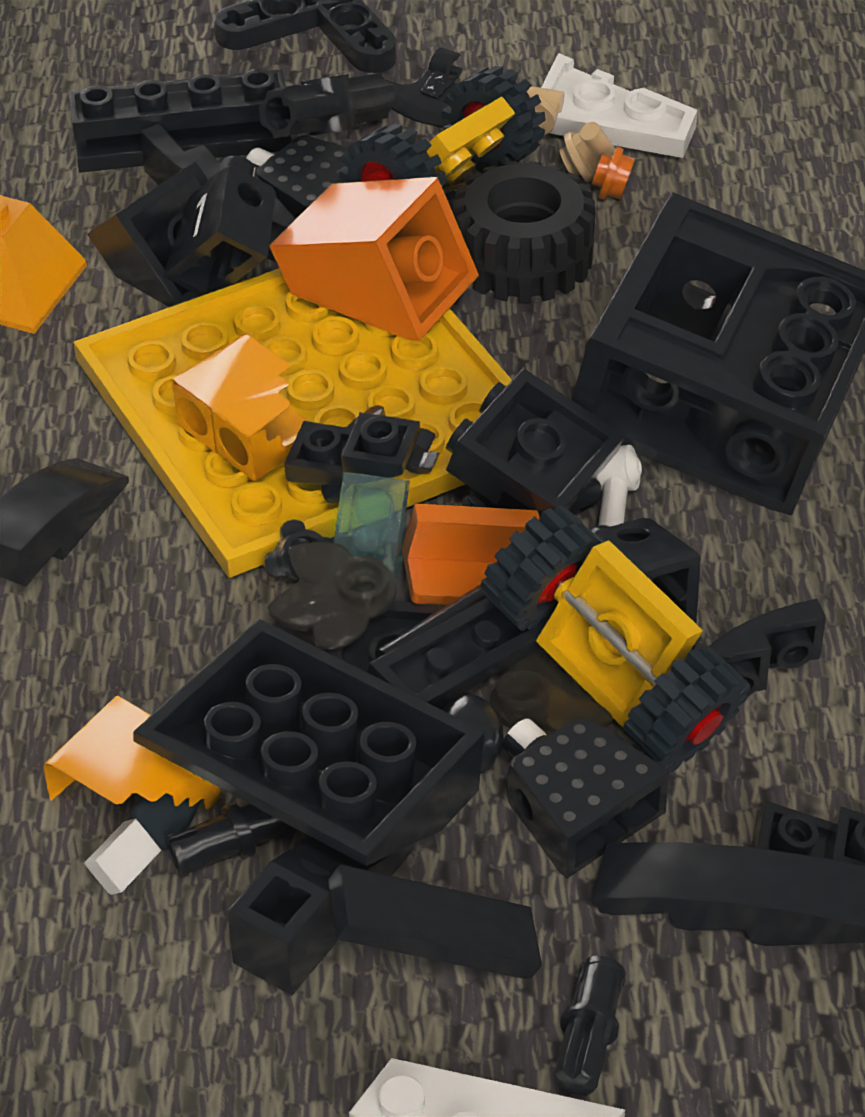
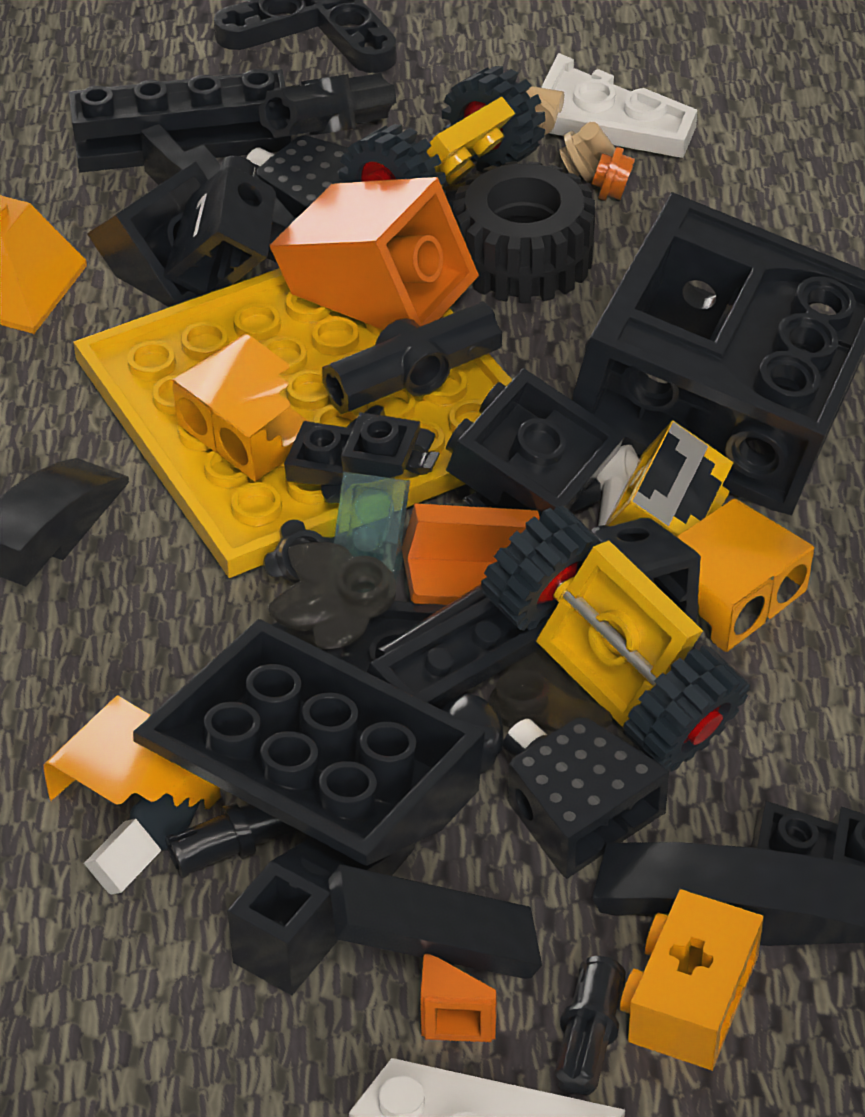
(412, 357): none -> black piece
(425, 97): black piece -> none
(455, 1004): none -> orange slope
(674, 482): none -> brick
(692, 979): none -> light orange brick
(737, 559): none -> light orange piece
(774, 639): black slope -> none

